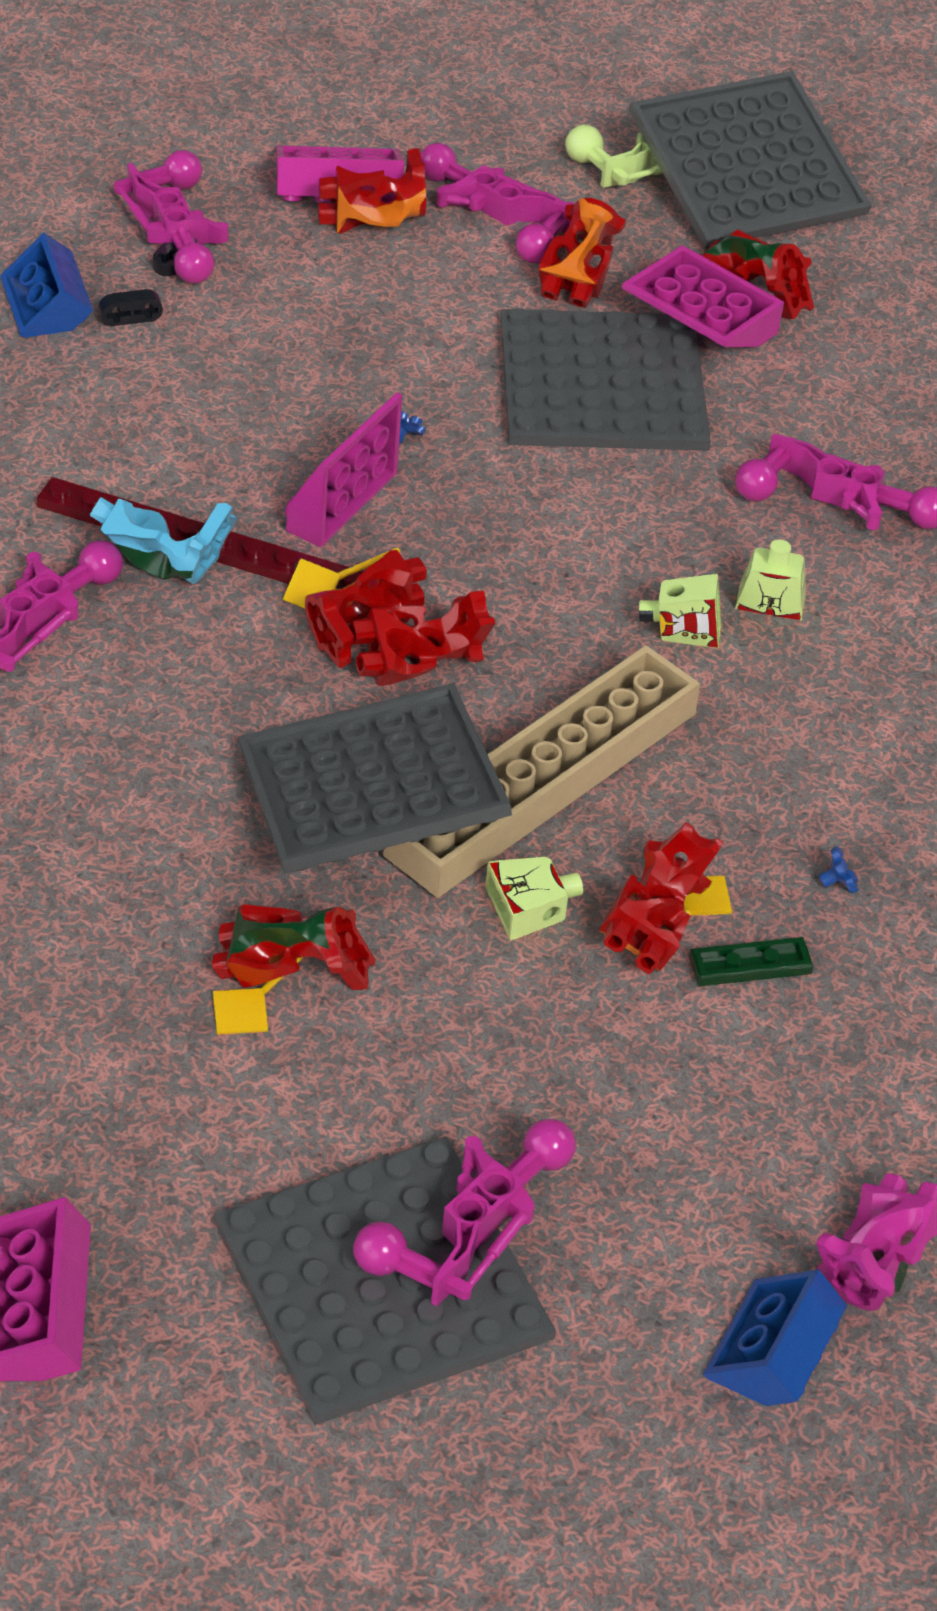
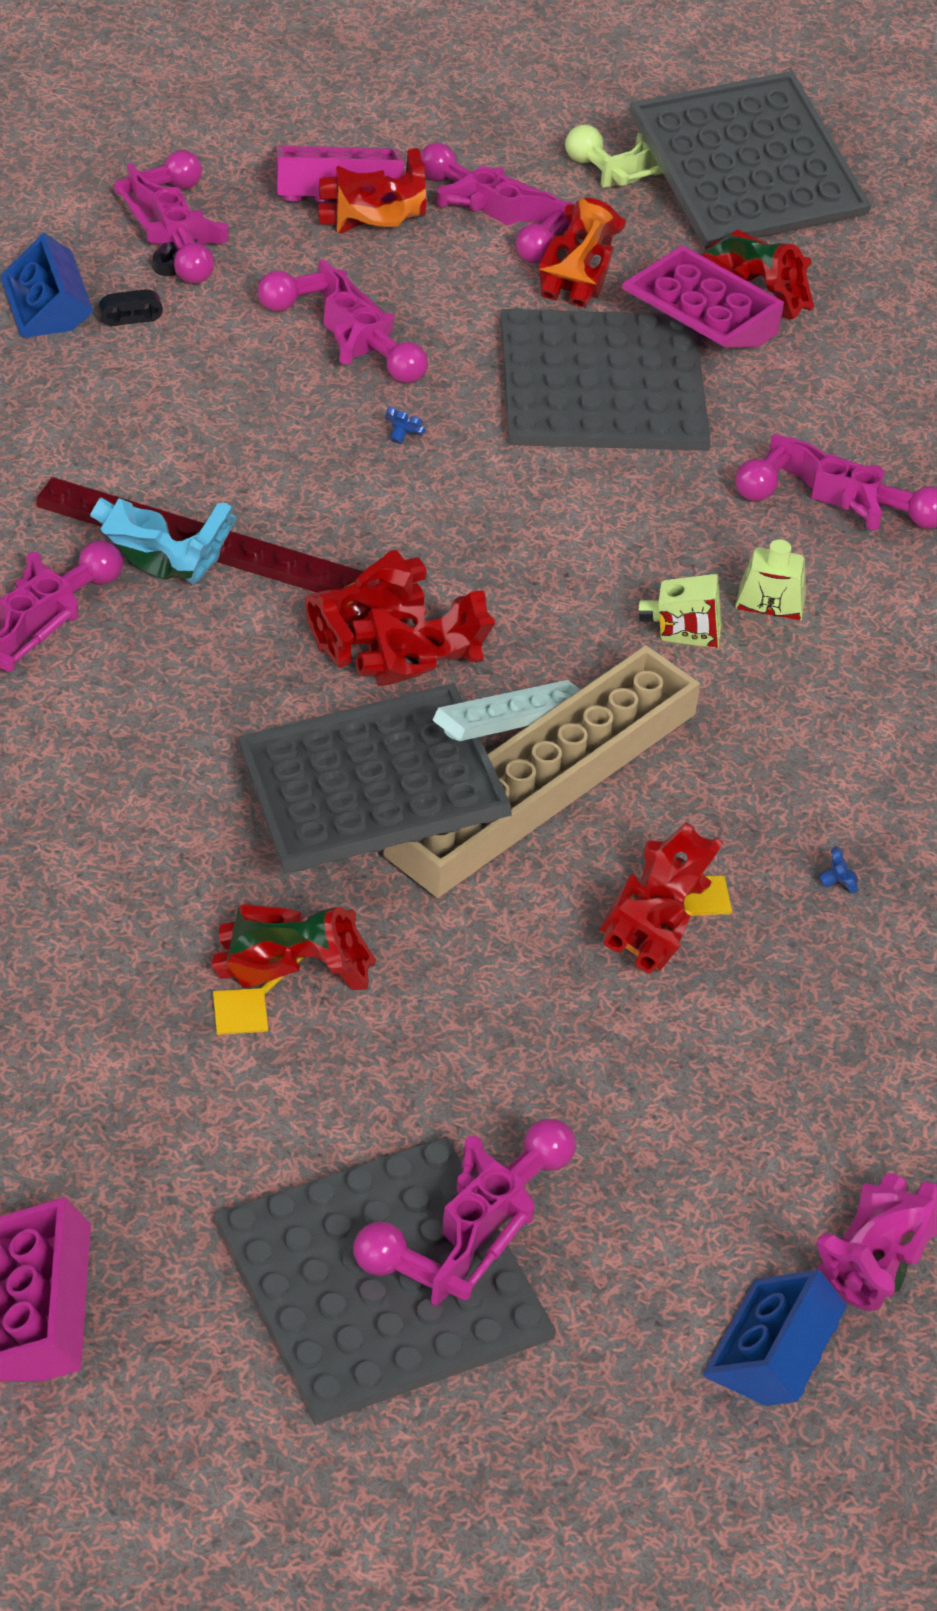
(313, 578): yellow piece -> none
(347, 477): dark pink slope -> none
(351, 317): none -> dark pink piece
(502, 711): none -> light aqua plate
(529, 893): yellowish green torso -> none
(751, 961): dark green tile -> none

